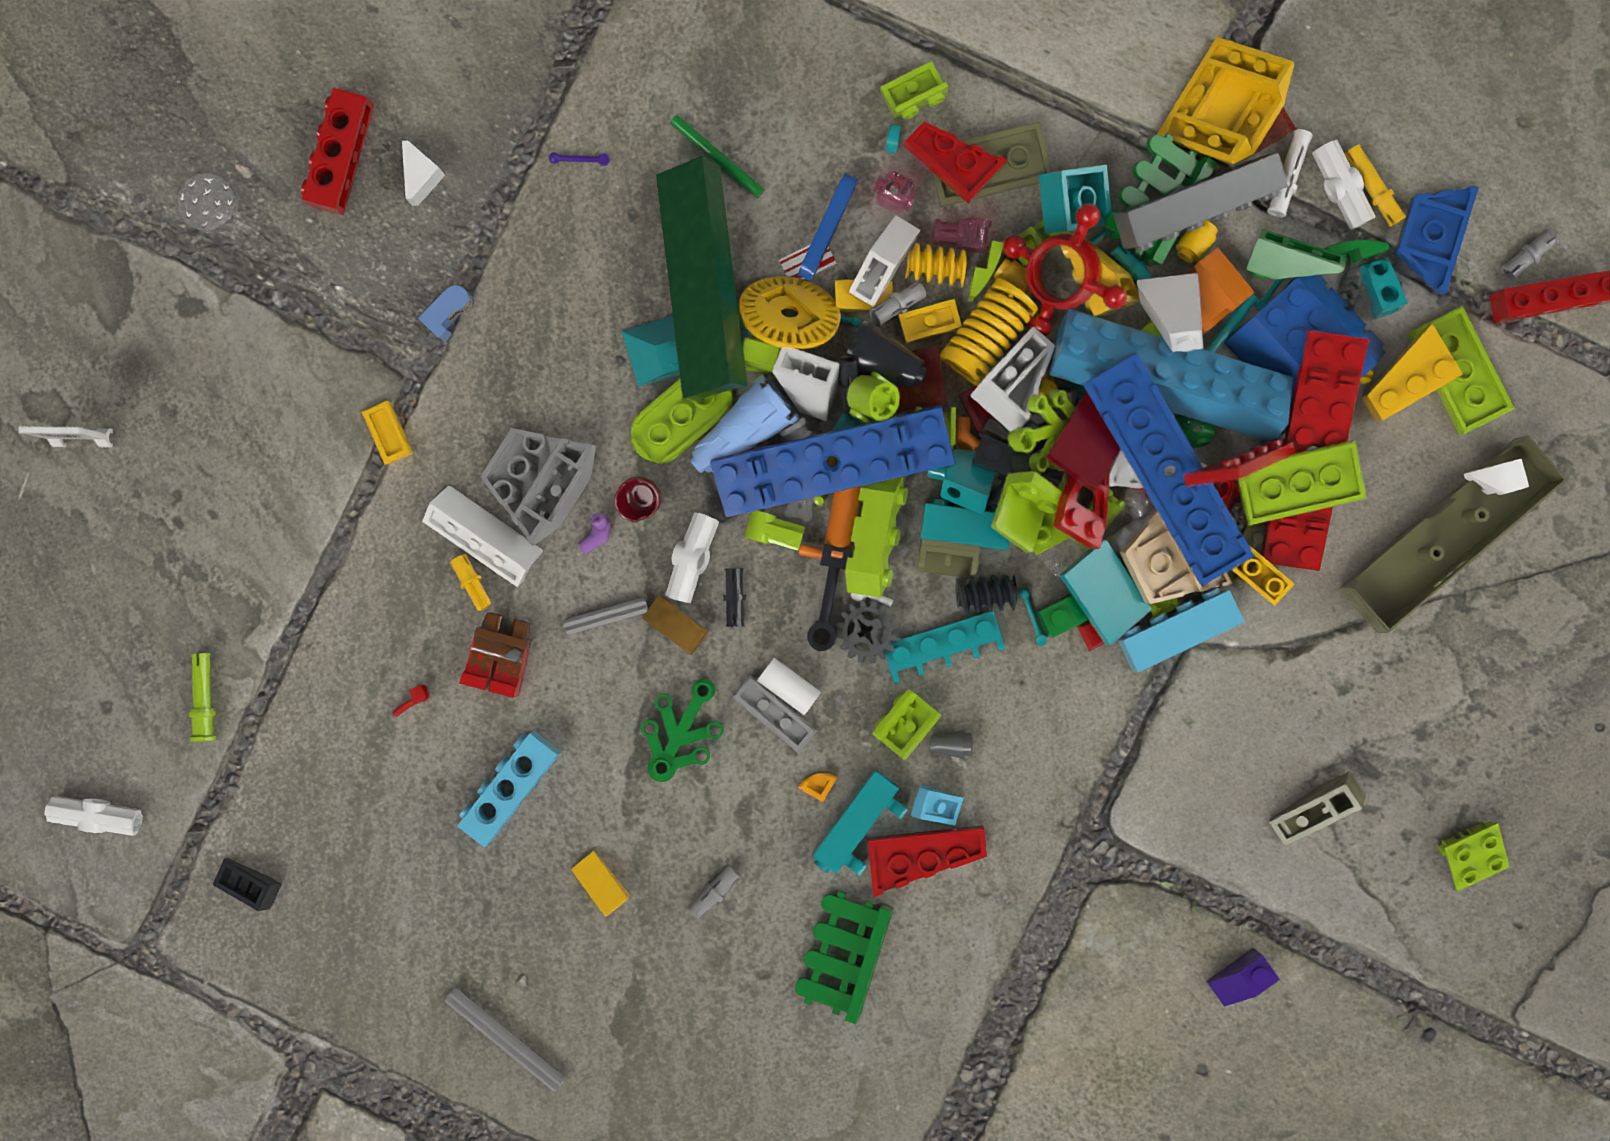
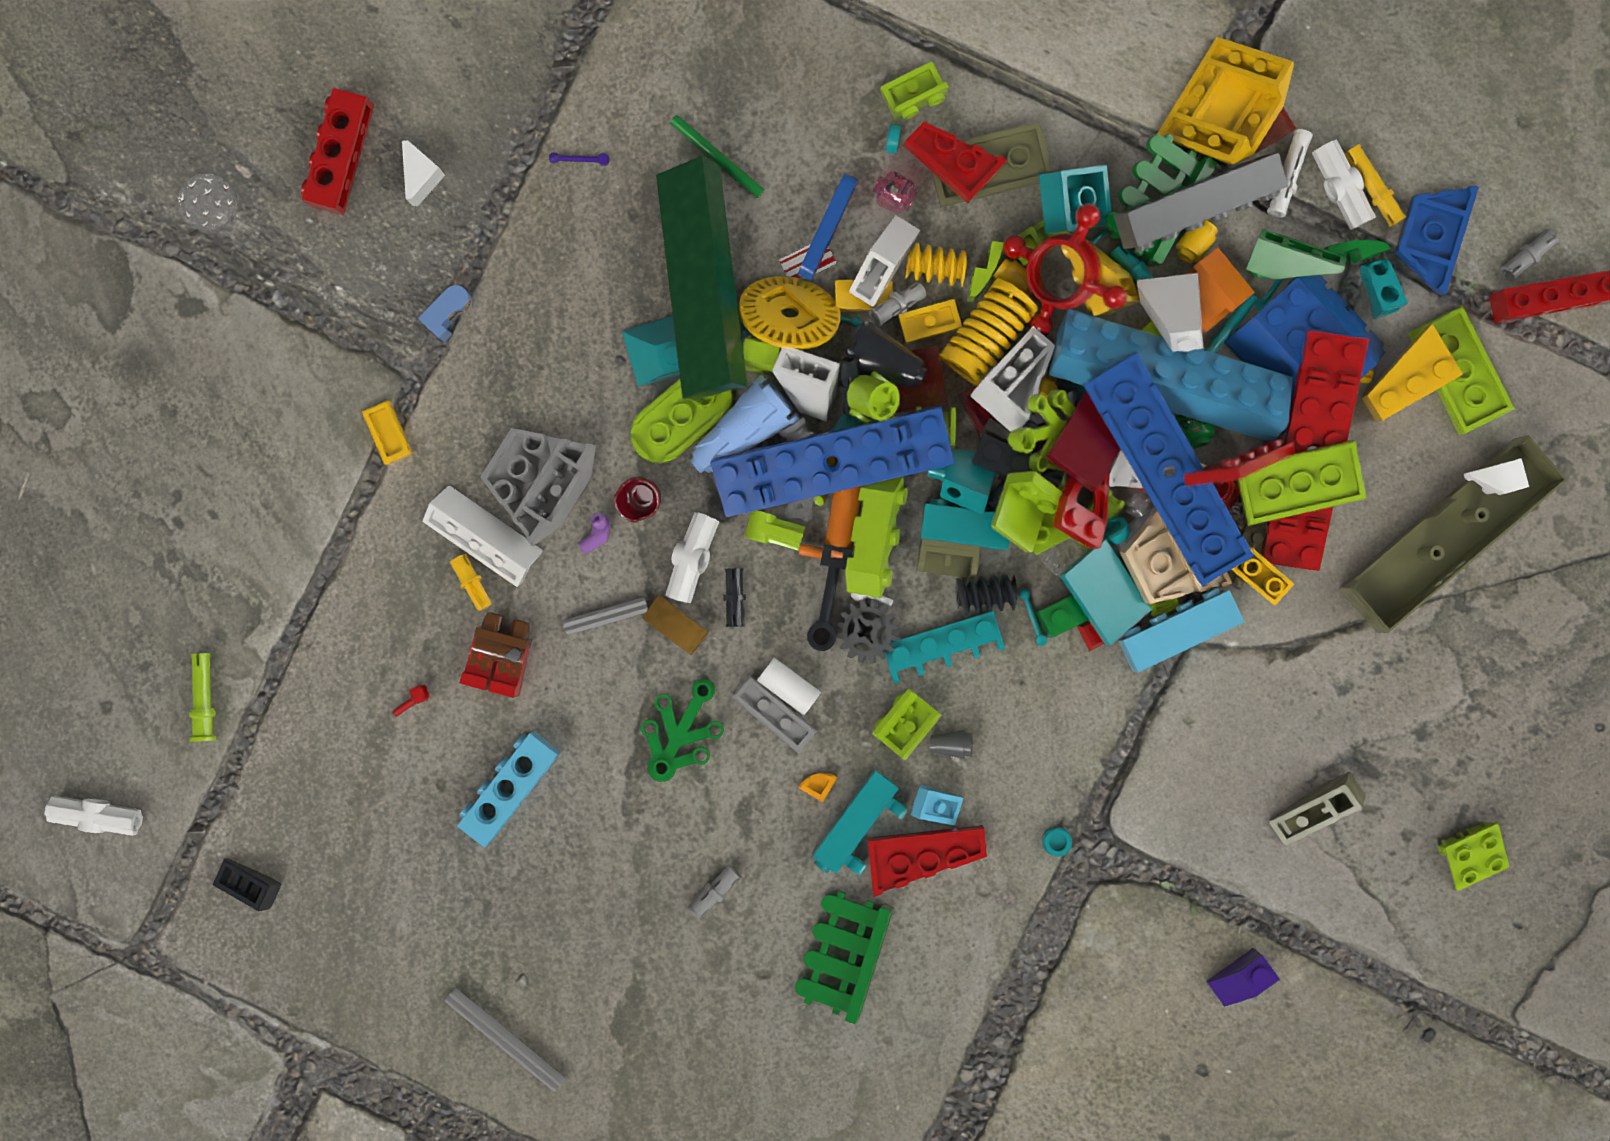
(56, 434): white flag -> none
(600, 883): yellow slope -> none
(963, 234): clear pink connector -> none
(964, 438): orange arm -> none
(1056, 841): none -> teal tile
(1116, 530): none -> teal tile

